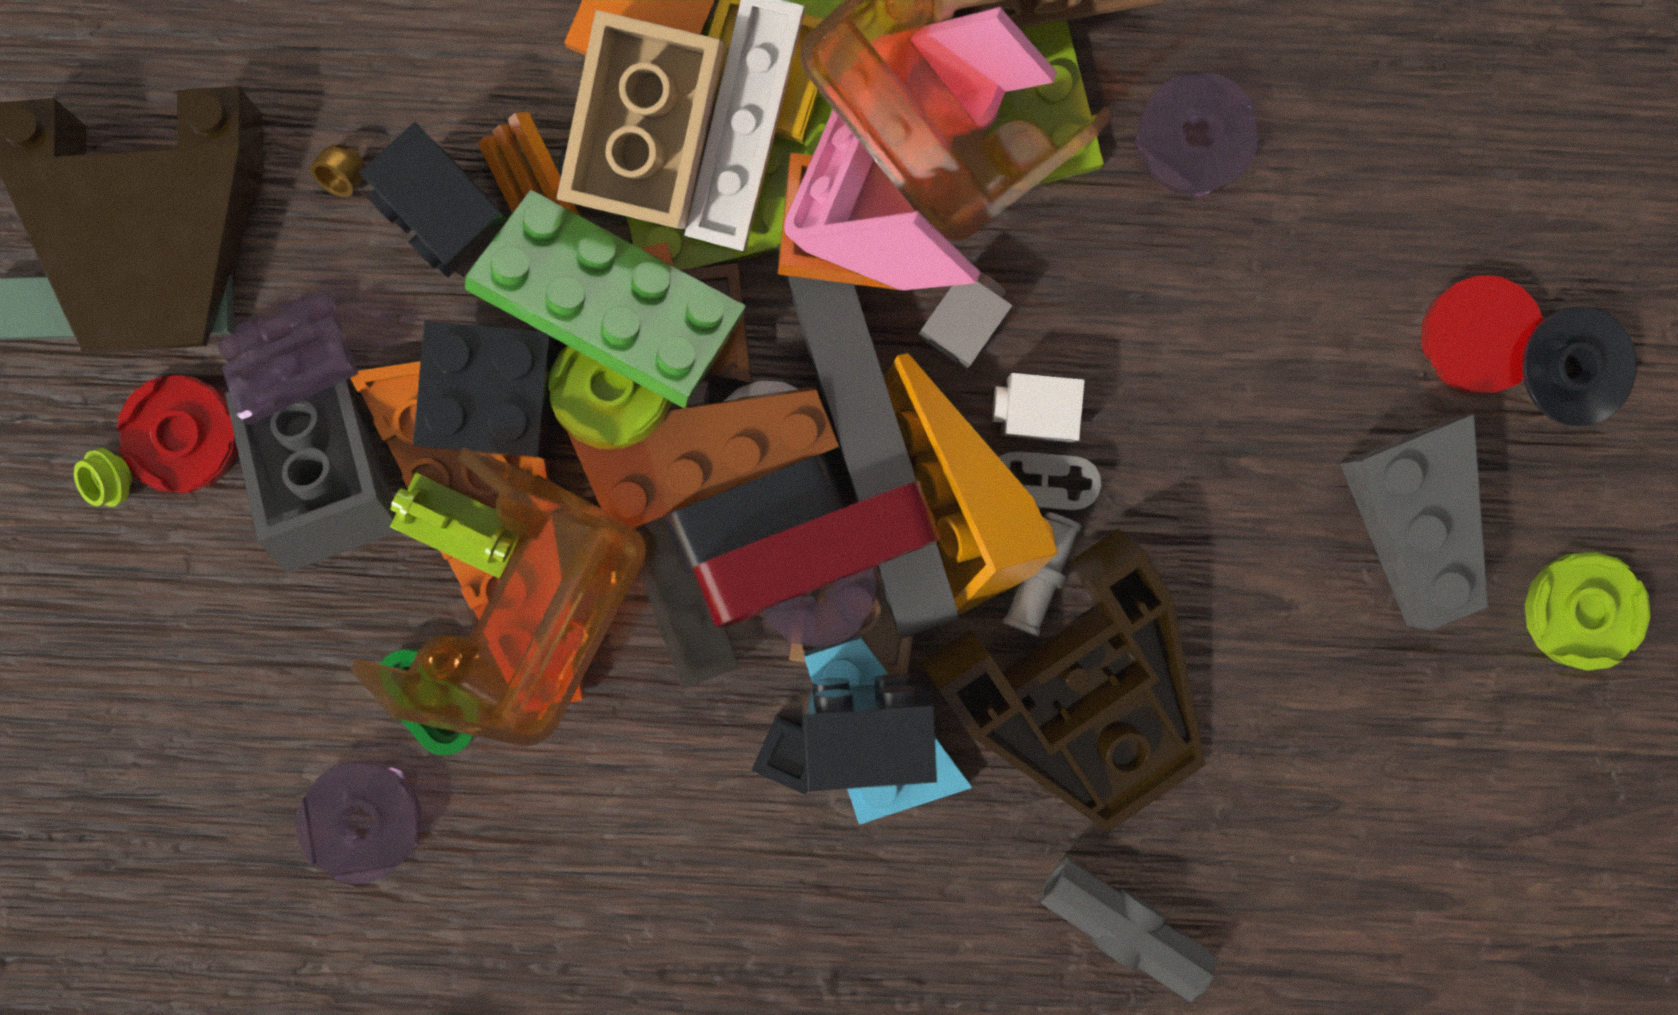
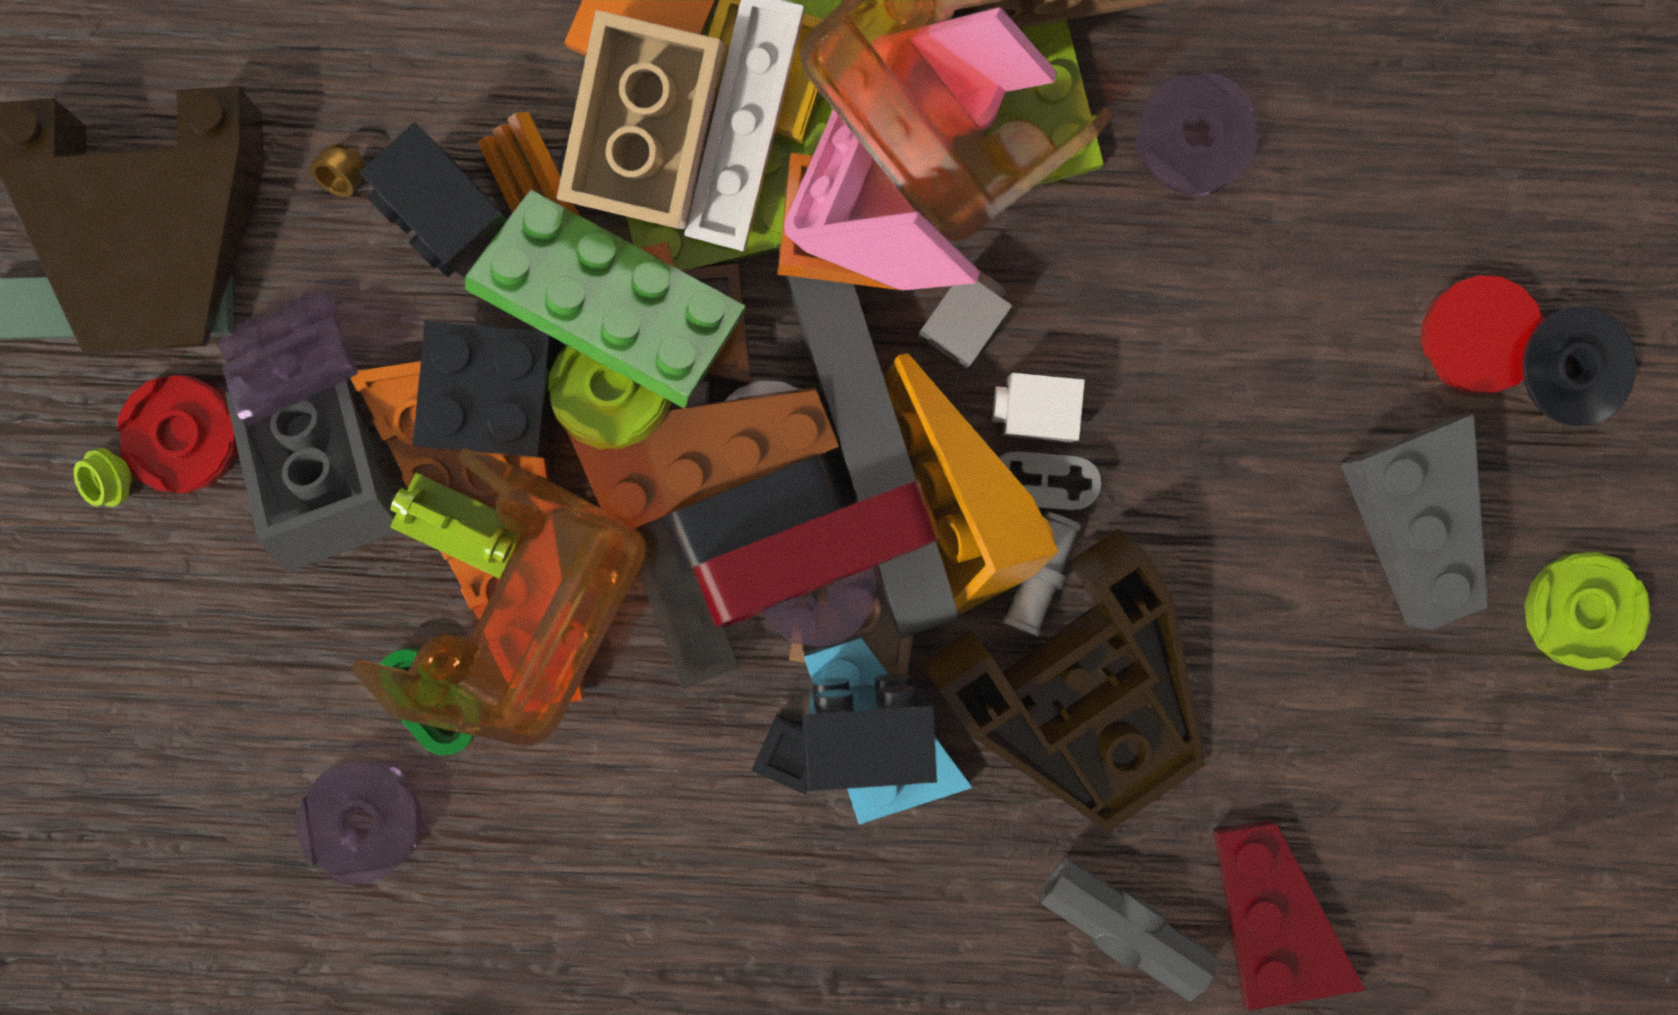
(1275, 922): none -> dark red wing

